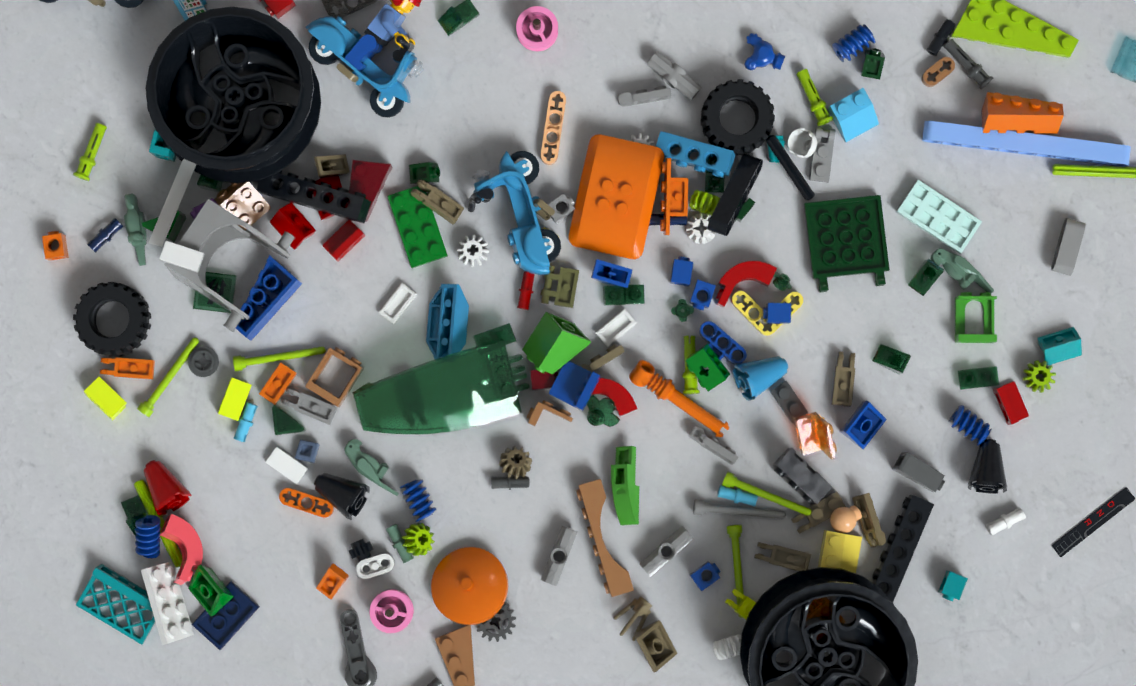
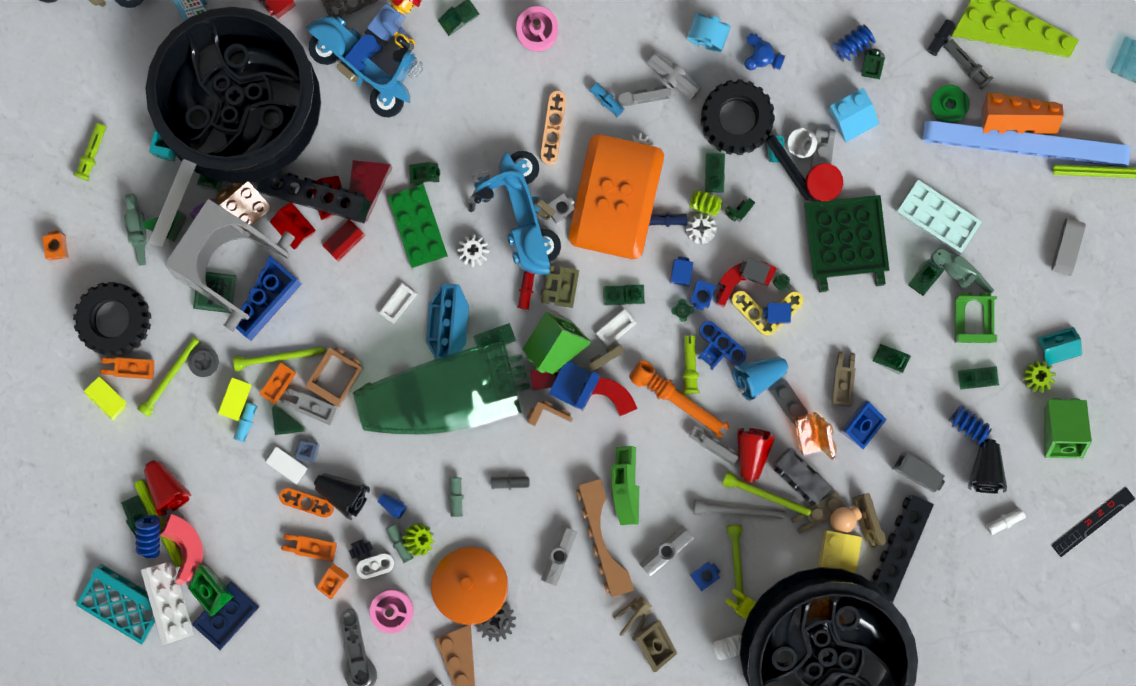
(105, 235): dark blue pin -> none
(181, 256): white tile -> none
(311, 547): none -> orange hinge
(331, 165): dark tan slope -> none
(367, 464): sand green animal -> none
(393, 506): none -> blue cone
(419, 499): blue piece -> none
(438, 202): dark tan hinge -> none
(456, 497): none -> sand green pin
(521, 467): dark tan gear -> none
(601, 412): clear green plate -> none
(607, 99): none -> dark azure pin
(611, 274): blue slope -> none
(675, 197): orange bracket -> none
(705, 358): green brick -> none
(708, 32): none -> medium azure brick
(724, 156): dark azure brick -> none
(735, 195): black beam -> none
(737, 495): medium azure pin -> none
(753, 451): none -> red cone
(754, 270): none -> dark grey brick
(785, 557): dark tan hinge -> none
(817, 105): lime pin -> none
(824, 182): none -> red tile
(935, 68): medium nougat beam -> none
(952, 586): teal brick -> none
(956, 96): none -> green plate
(1011, 403): red panel -> none
(1066, 428): none -> bright green slope

